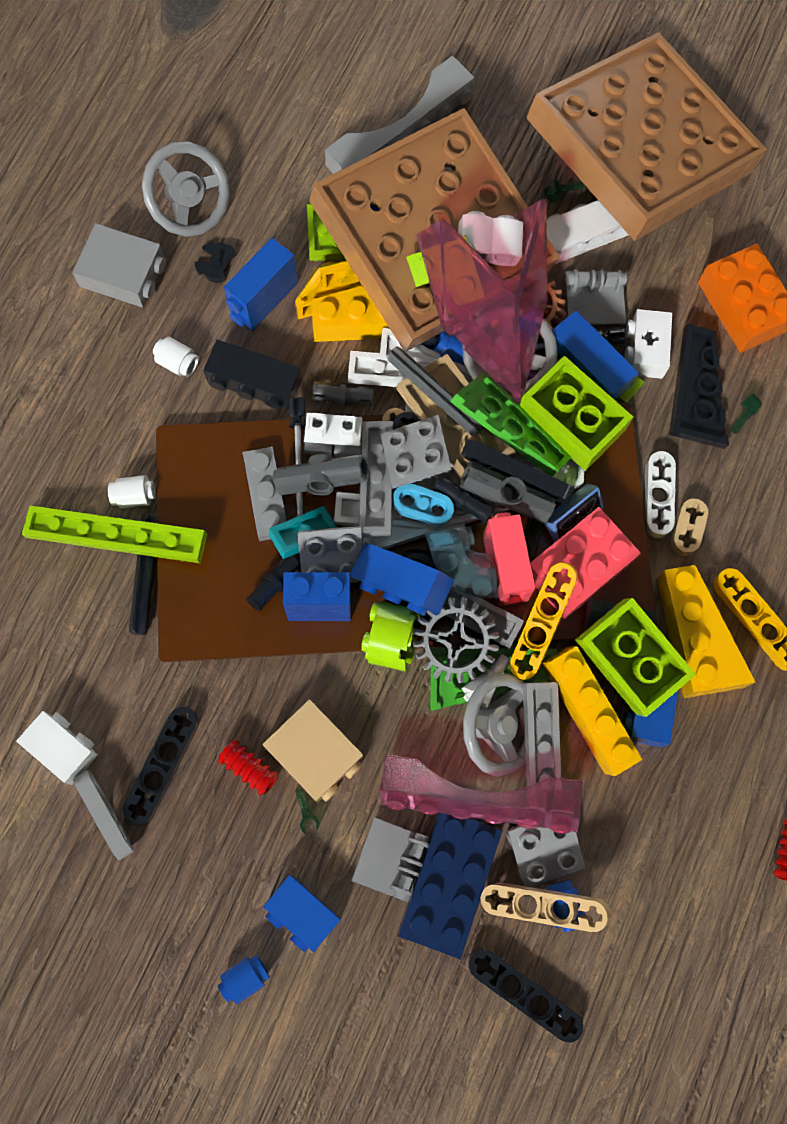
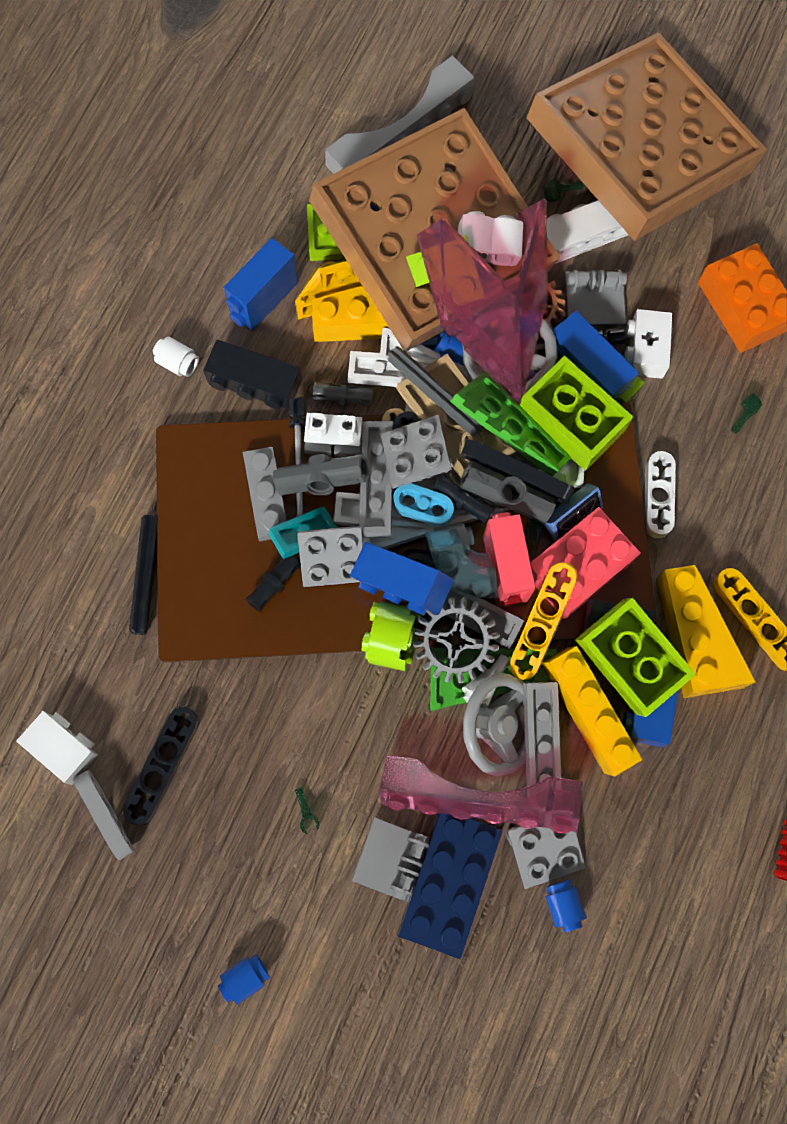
(115, 534): lime plate -> none
(119, 265): light grey brick -> none
(131, 492): white brick -> none
(184, 189): light grey piece -> none
(214, 270): black piece -> none
(248, 767): red piece -> none
(301, 914): blue brick -> none
(314, 752): tan brick -> none
(317, 596): blue brick -> none
(526, 992): black beam -> none
(545, 901): tan beam -> none
(682, 526): tan beam -> none
(697, 398): black wing -> none

